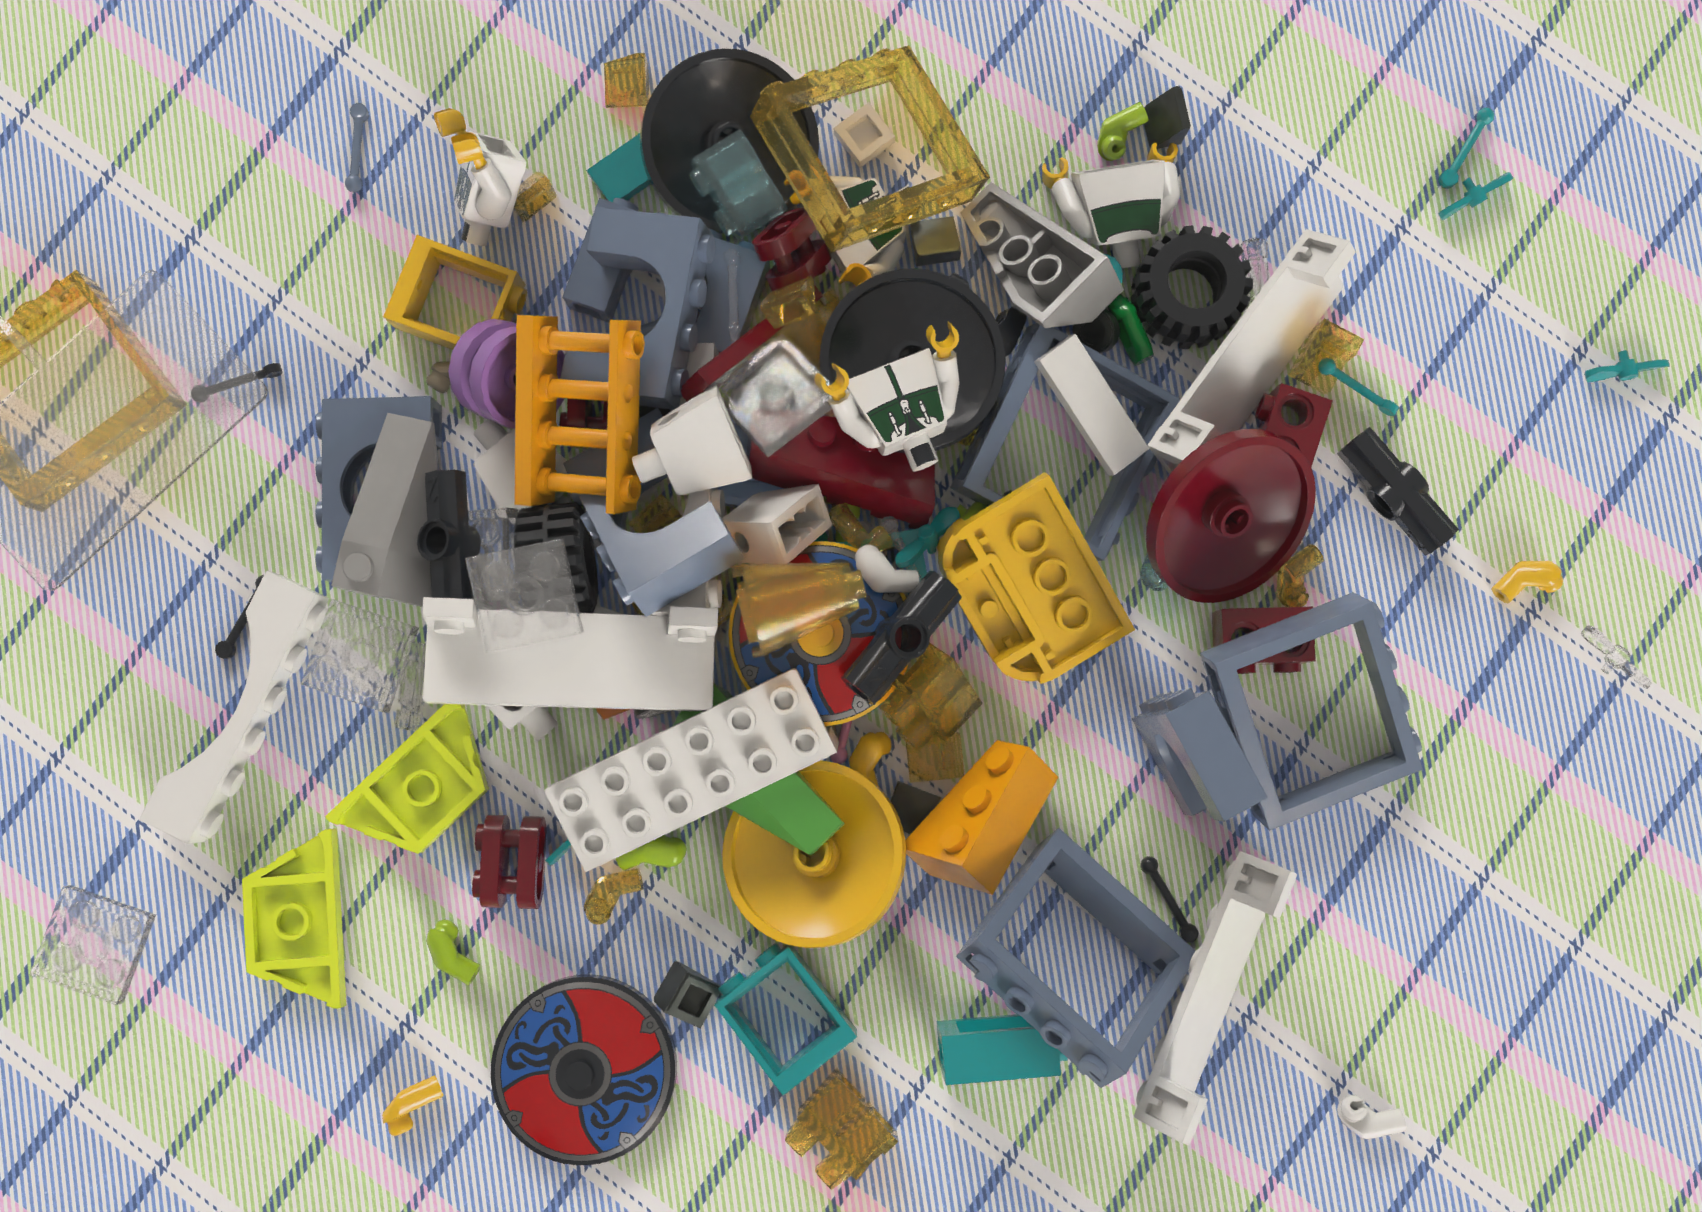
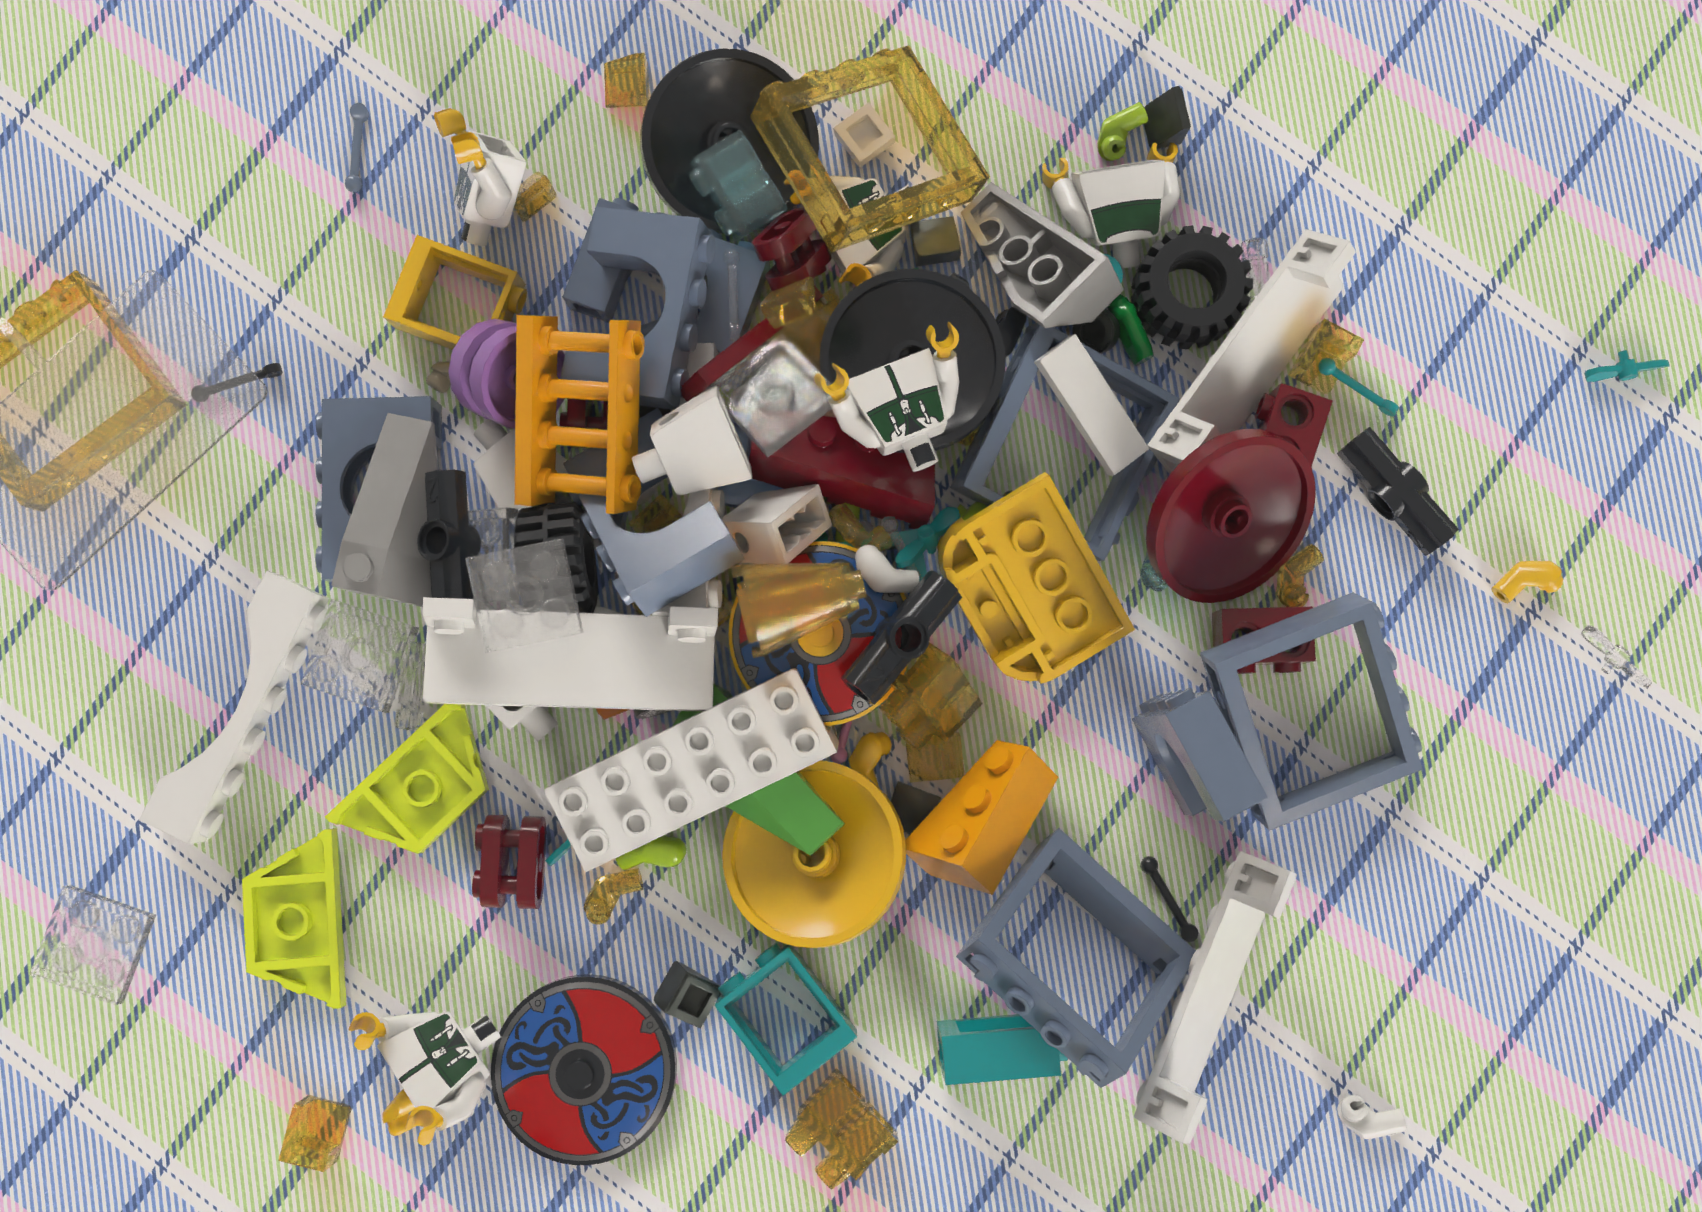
(227, 649): black hinge -> none
(315, 1133): none -> clear yellow panel
(432, 1062): none -> torso
(445, 953): lime arm -> none
(621, 172): teal tile -> none
(1450, 176): teal hinge -> none
(1474, 194): teal piece -> none

